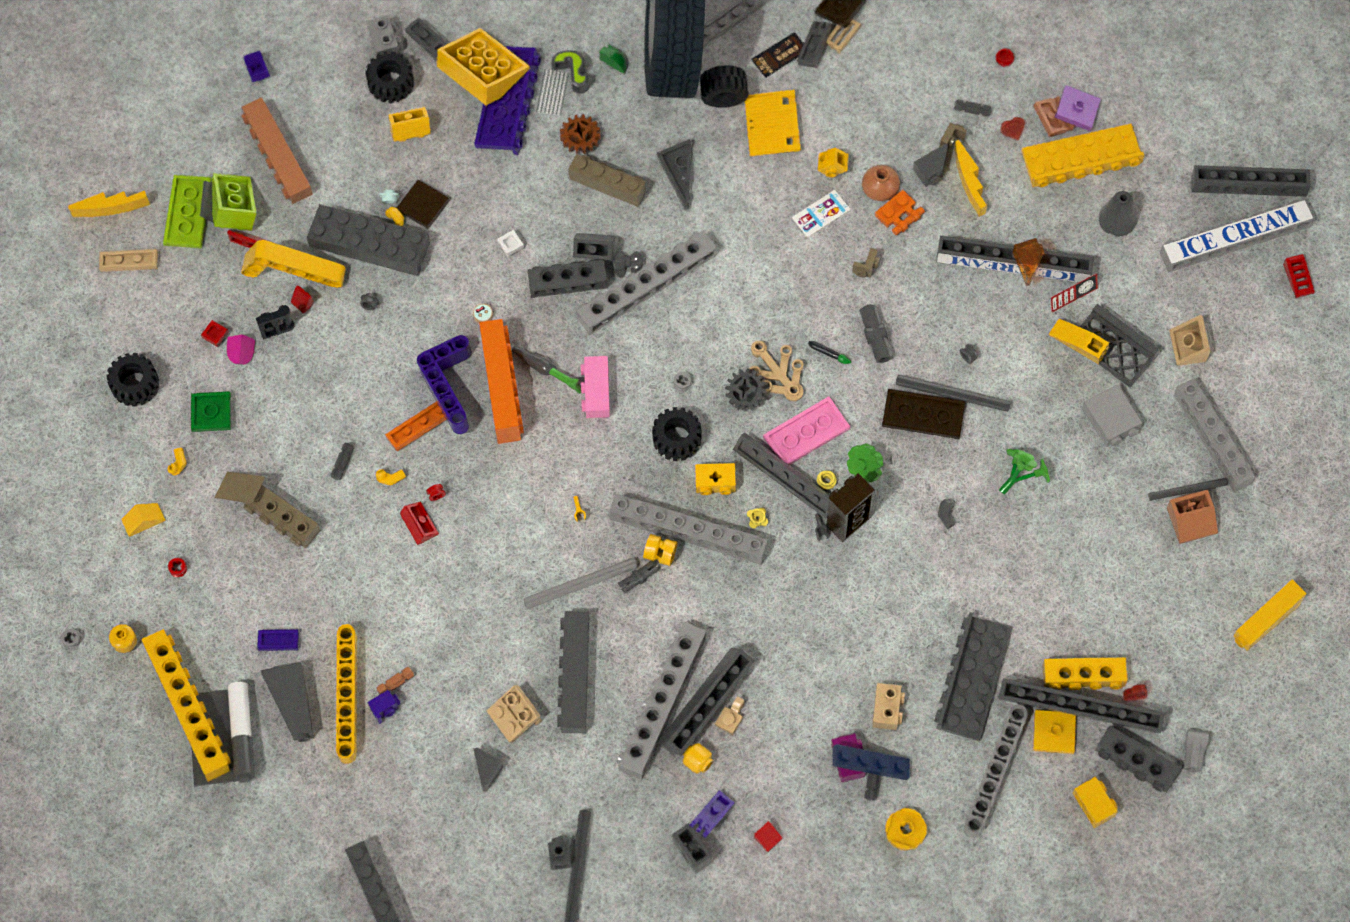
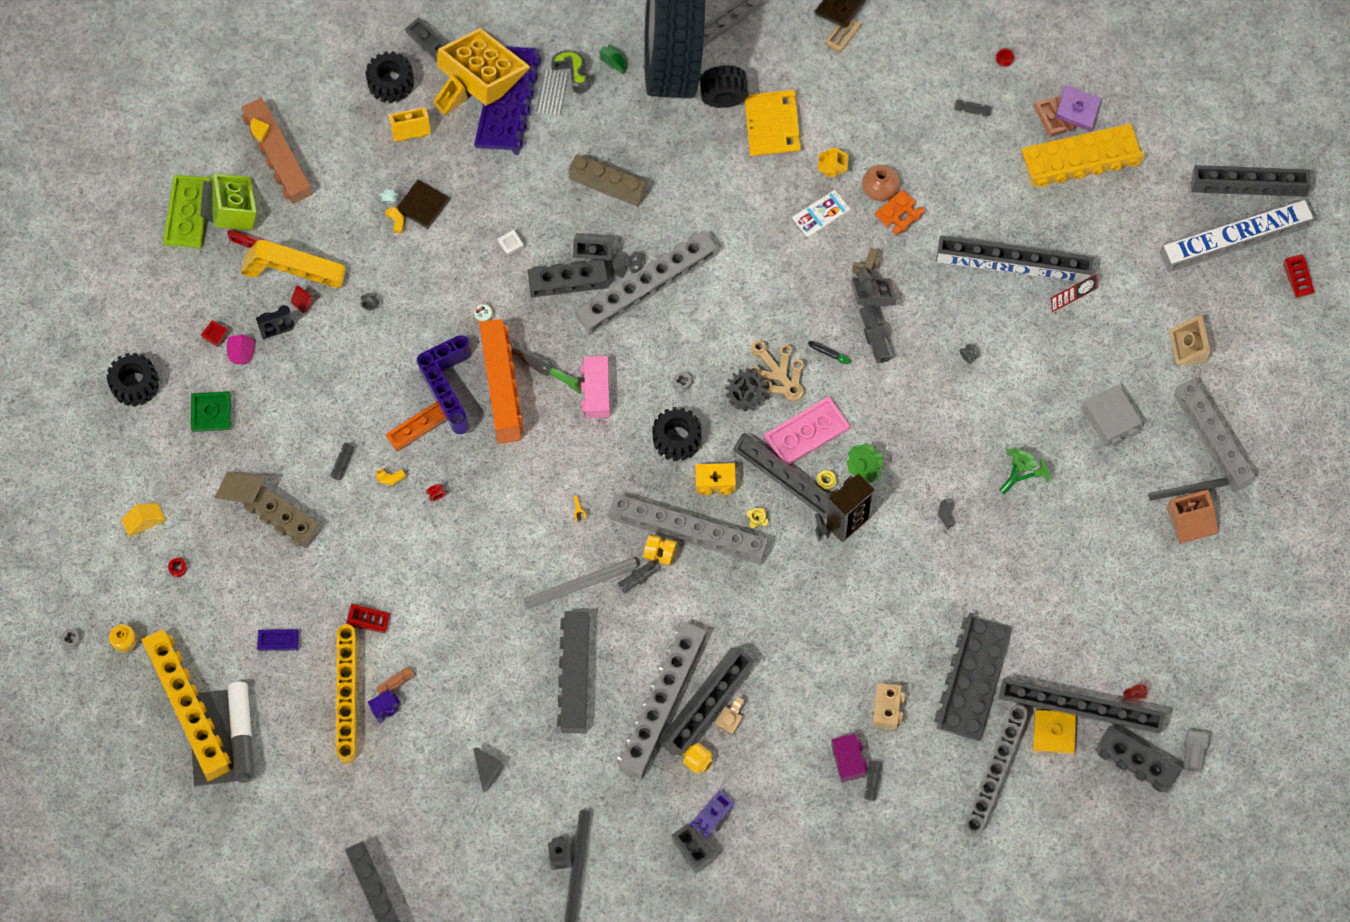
(101, 206): yellow slope -> none
(128, 260): tan tile -> none
(177, 467): yellow arm -> none
(256, 66): dark purple bracket -> none
(259, 129): none -> yellow tile
(291, 697): dark grey slope -> none
(366, 625): none -> red slope
(368, 240): dark grey brick -> none
(383, 35): light grey brick -> none
(418, 522): red slope -> none
(450, 96): none -> yellow slope
(514, 713): tan plate -> none
(587, 128): dark orange gear -> none
(676, 165): dark grey wing -> none
(767, 836): red slope -> none
(778, 55): sticker -> none
(814, 44): dark grey hinge -> none
(870, 762): dark blue plate -> none
(873, 290): none -> dark grey plate
(910, 840): yellow plate -> none
(923, 414): dark brown tile -> none
(931, 166): dark grey slope -> none
(952, 132): dark tan bracket -> none
(953, 393): dark grey axle -> none
(968, 174): yellow slope -> none
(1013, 128): clear red tile -> none
(1028, 258): clear orange slope -> none
(1080, 340): yellow slope -> none
(1093, 666): yellow brick -> none
(1095, 802): yellow brick -> none
(1118, 215): dark grey cone -> none
(1128, 336): dark grey fence -> none
(1270, 615): yellow slope -> none

